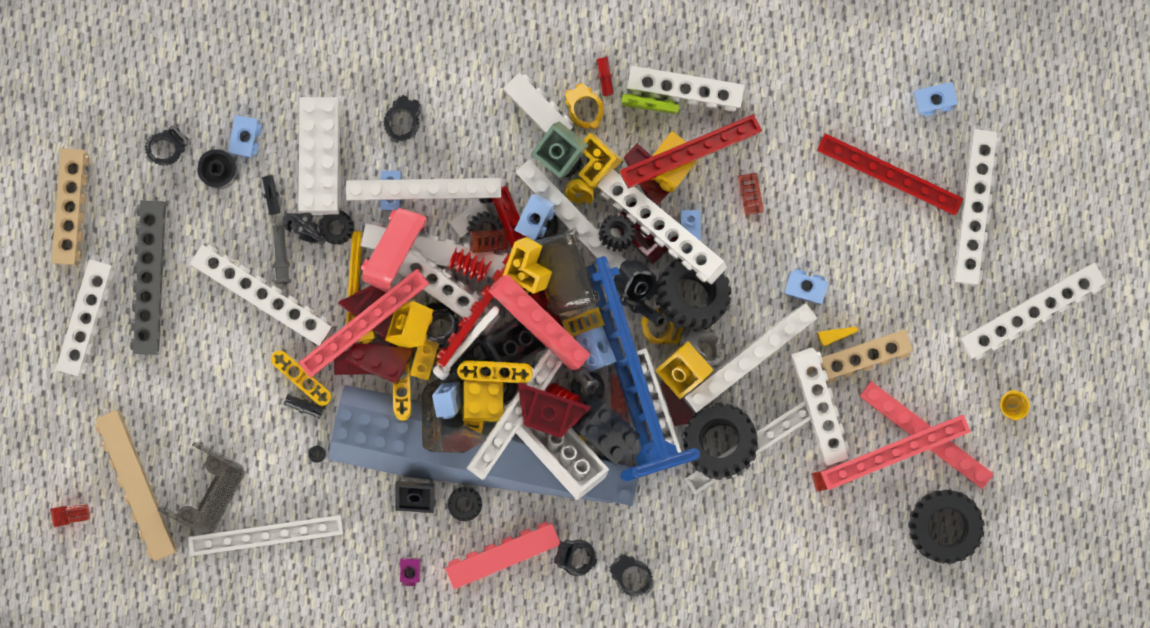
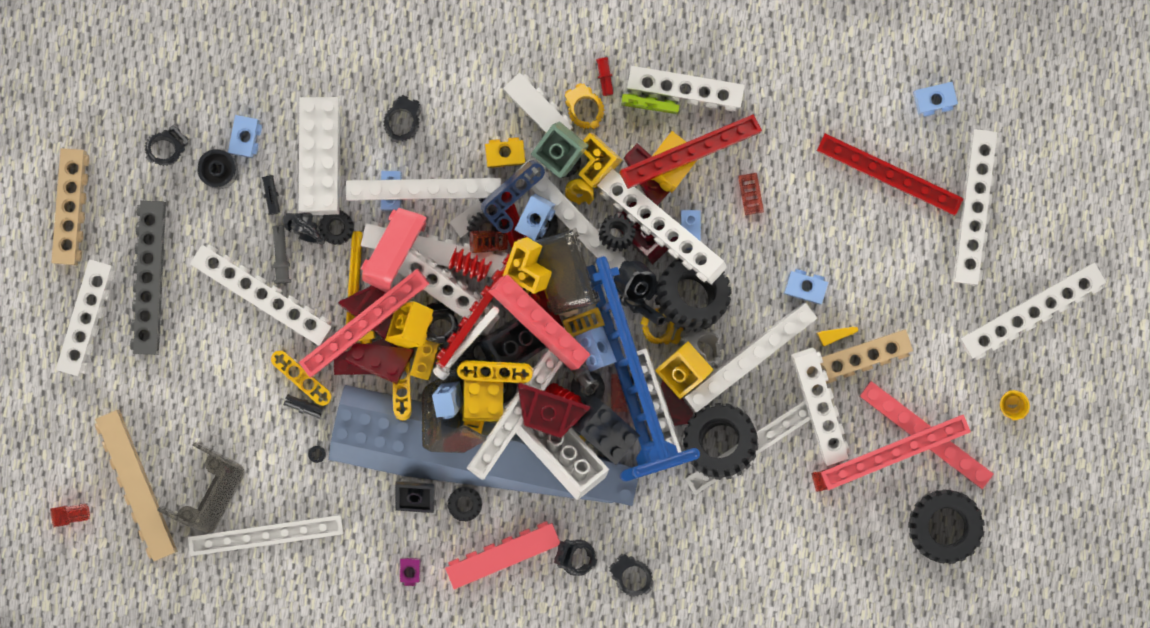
(493, 156): none -> yellow brick
(515, 193): none -> dark blue beam

